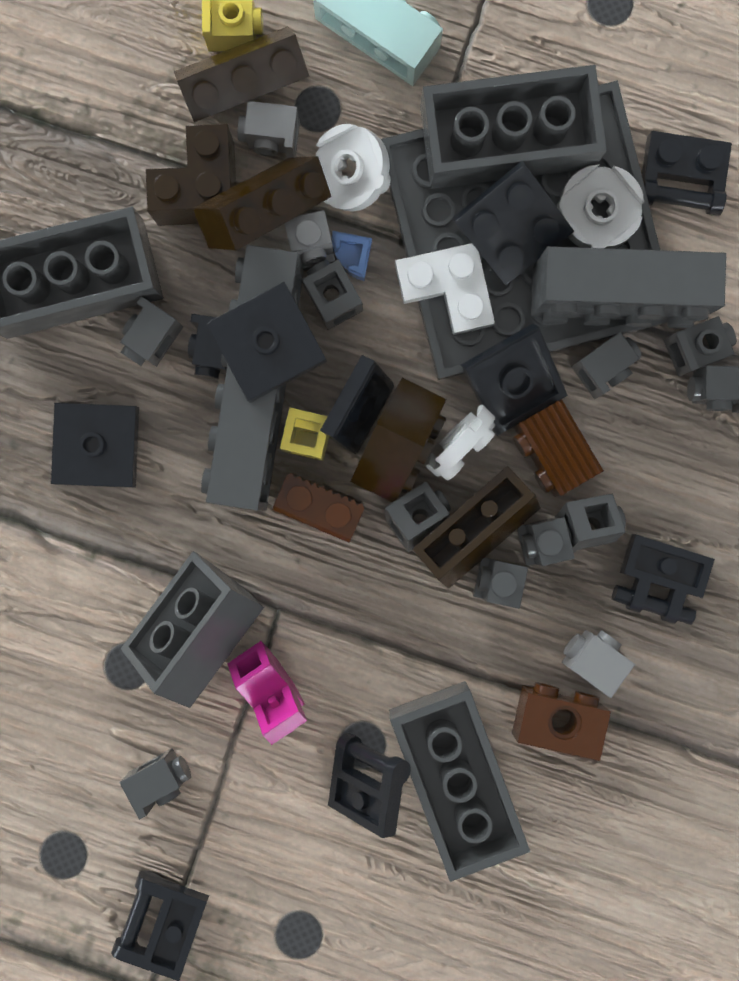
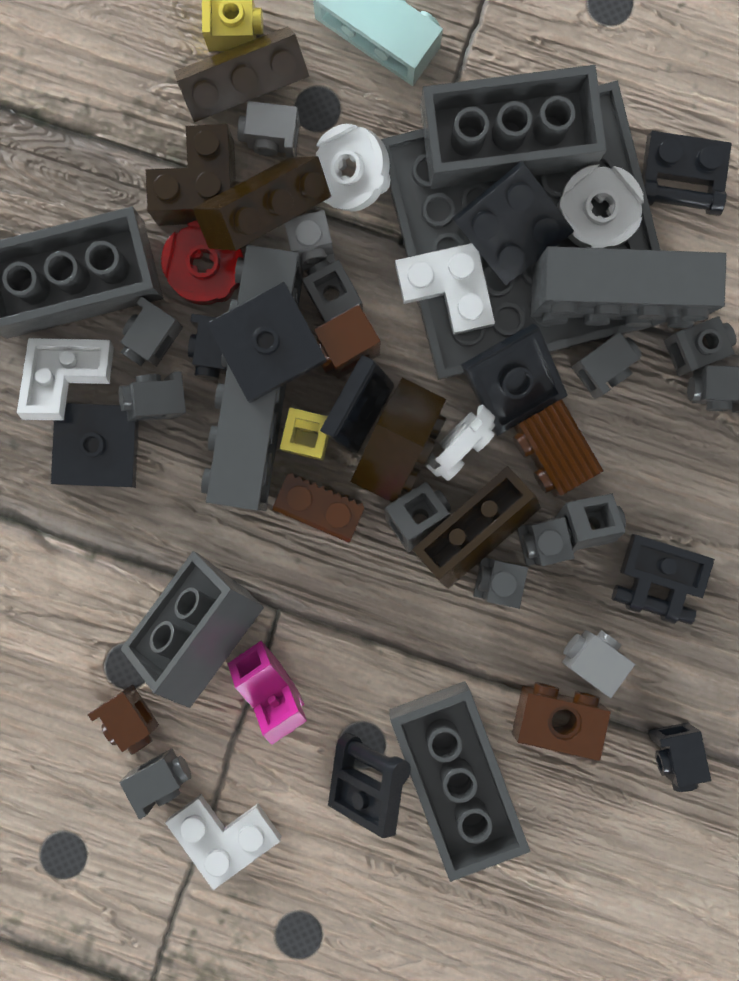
(55, 364): none -> white plate
(126, 720): none -> reddish brown brick
(153, 398): none -> dark grey brick
(173, 929): black plate -> none
(184, 277): none -> red plate
(218, 849): none -> white plate
(345, 341): none -> reddish brown brick
(352, 253): medium blue tile -> none
(681, 756): none -> black brick

